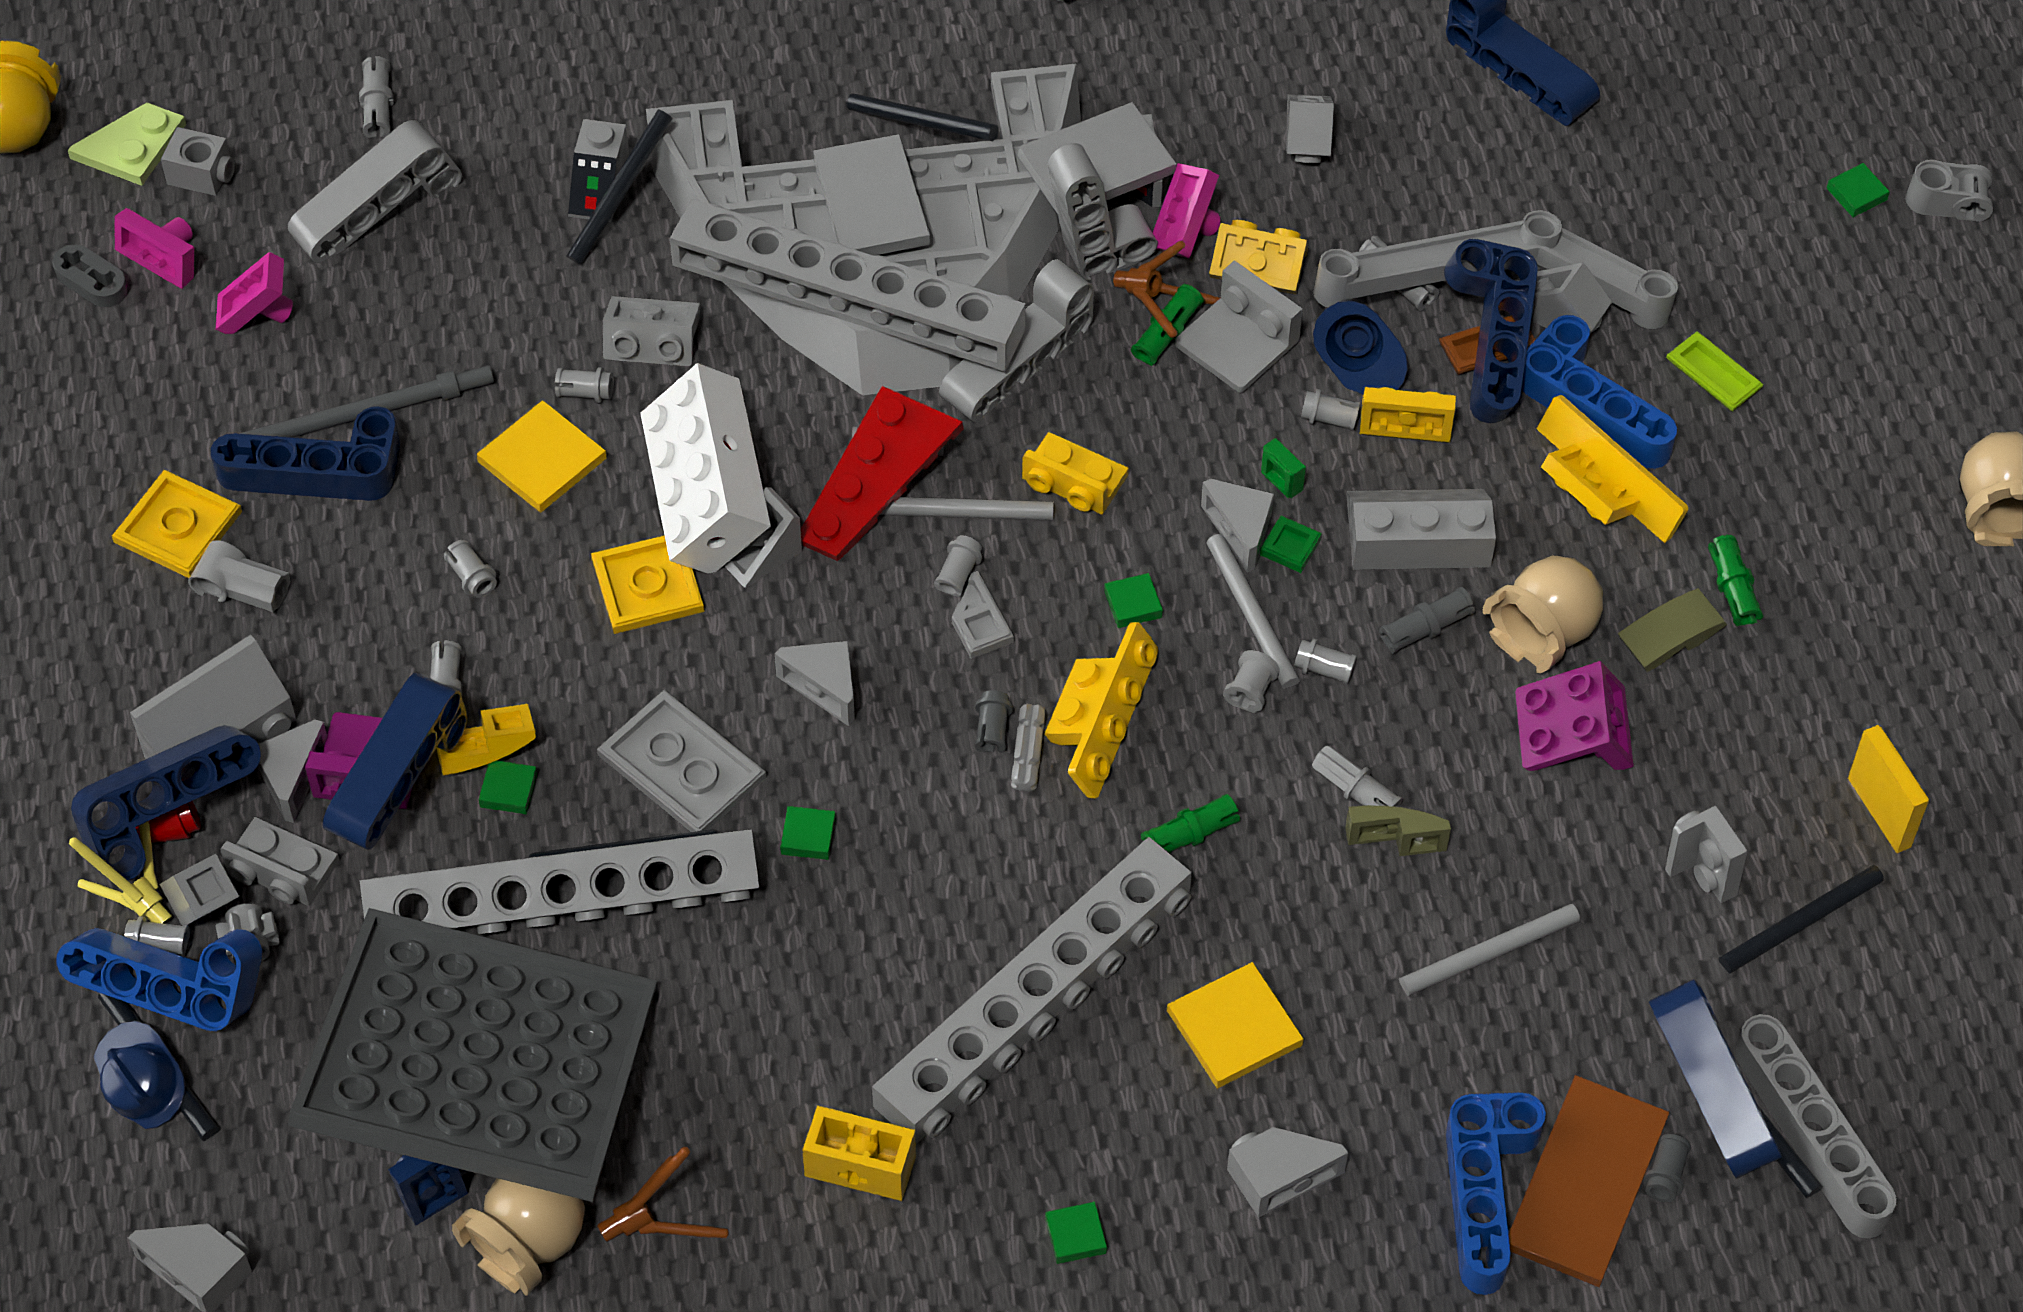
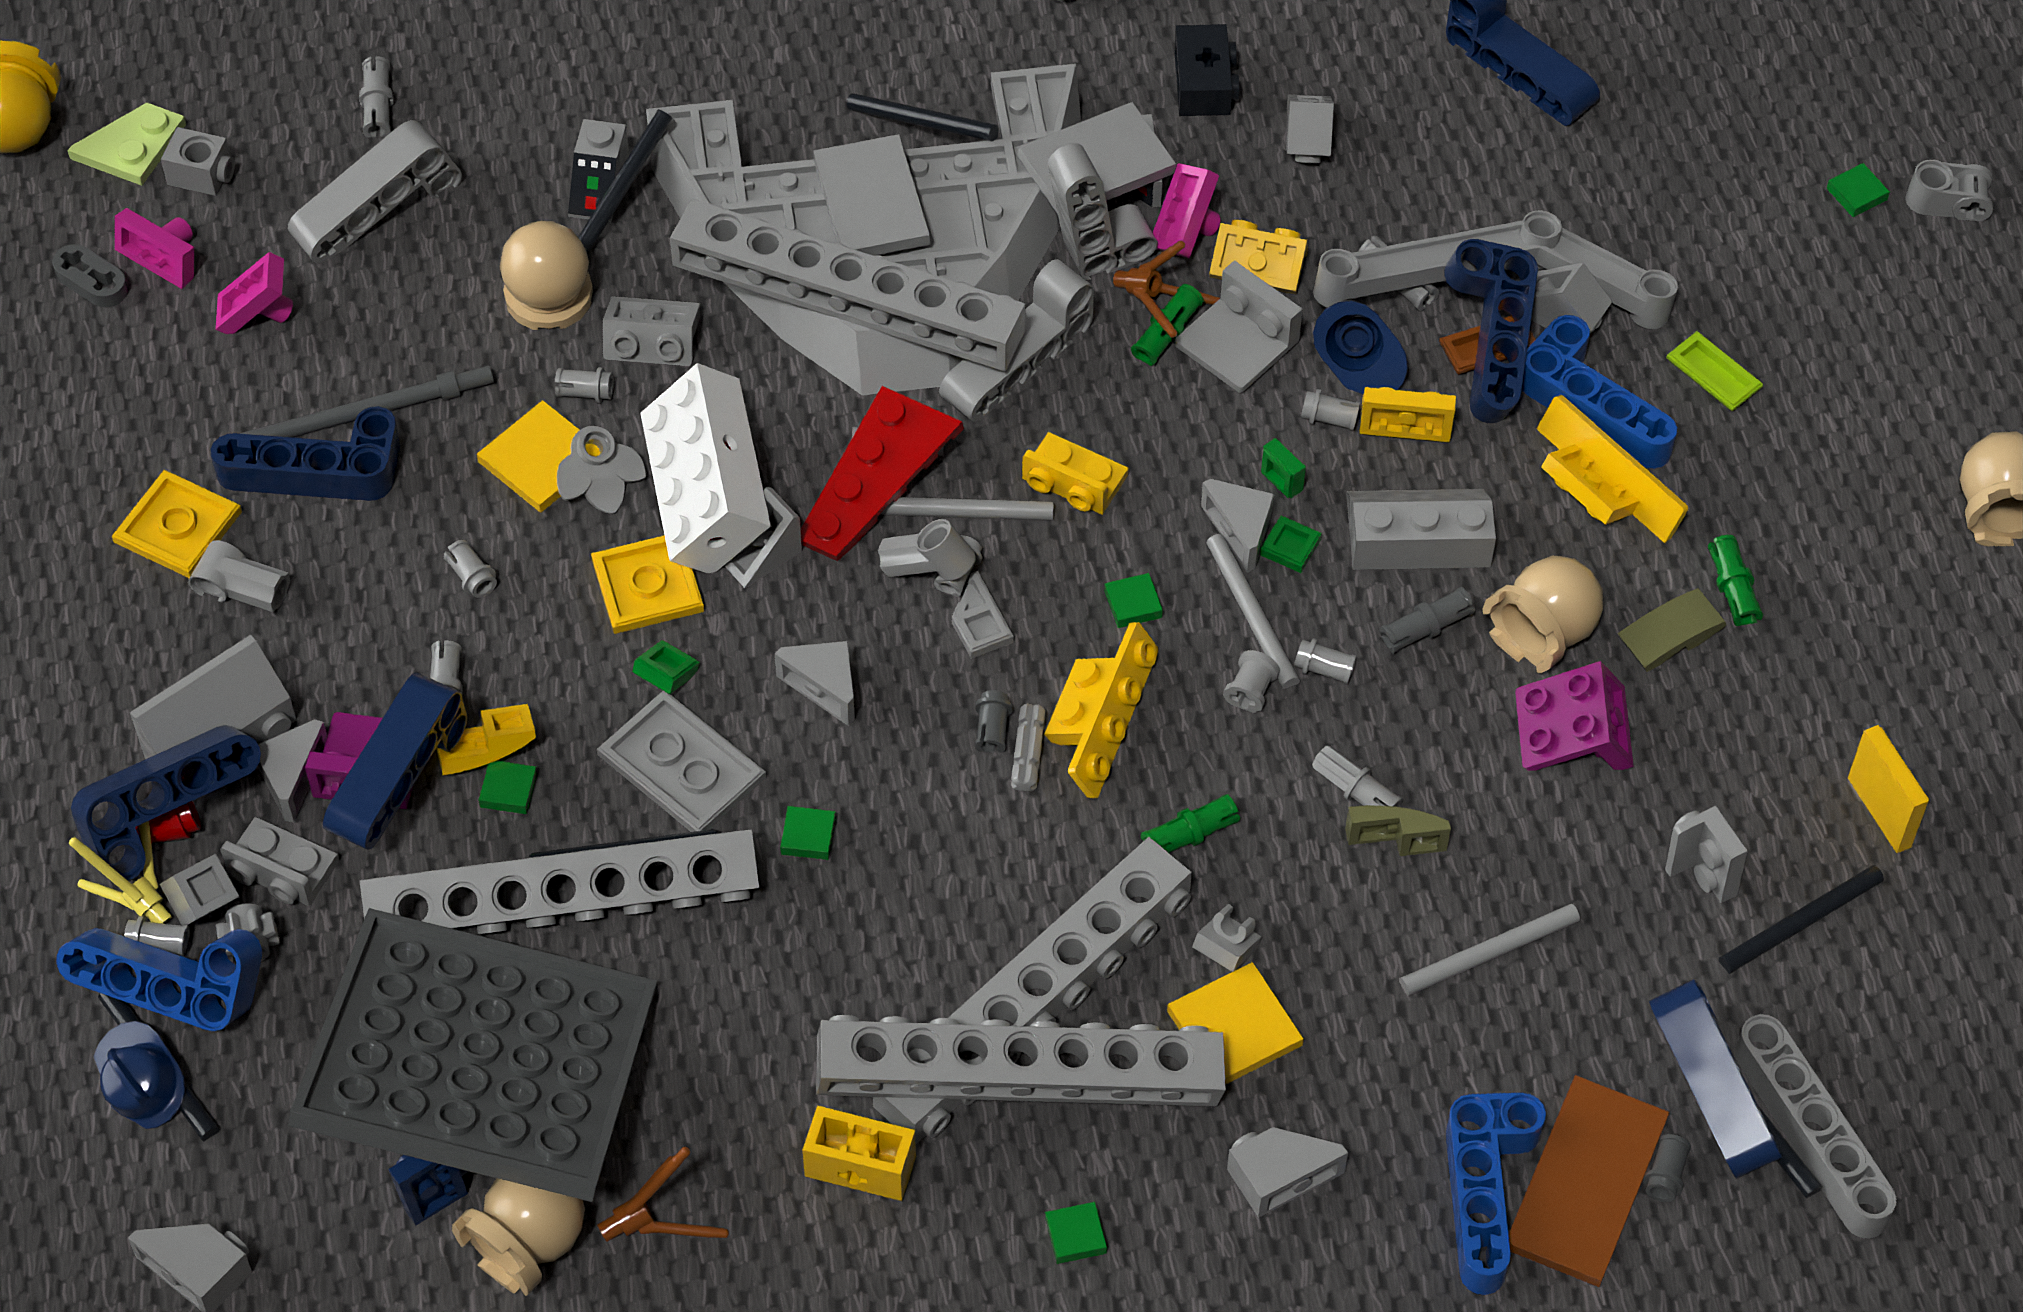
(546, 276): none -> tan tile
(601, 476): none -> light grey plate
(665, 667): none -> green tile
(933, 549): none -> light grey piece
(1047, 1079): none -> light grey brick
(1204, 70): none -> black brick
(1227, 939): none -> light grey tile

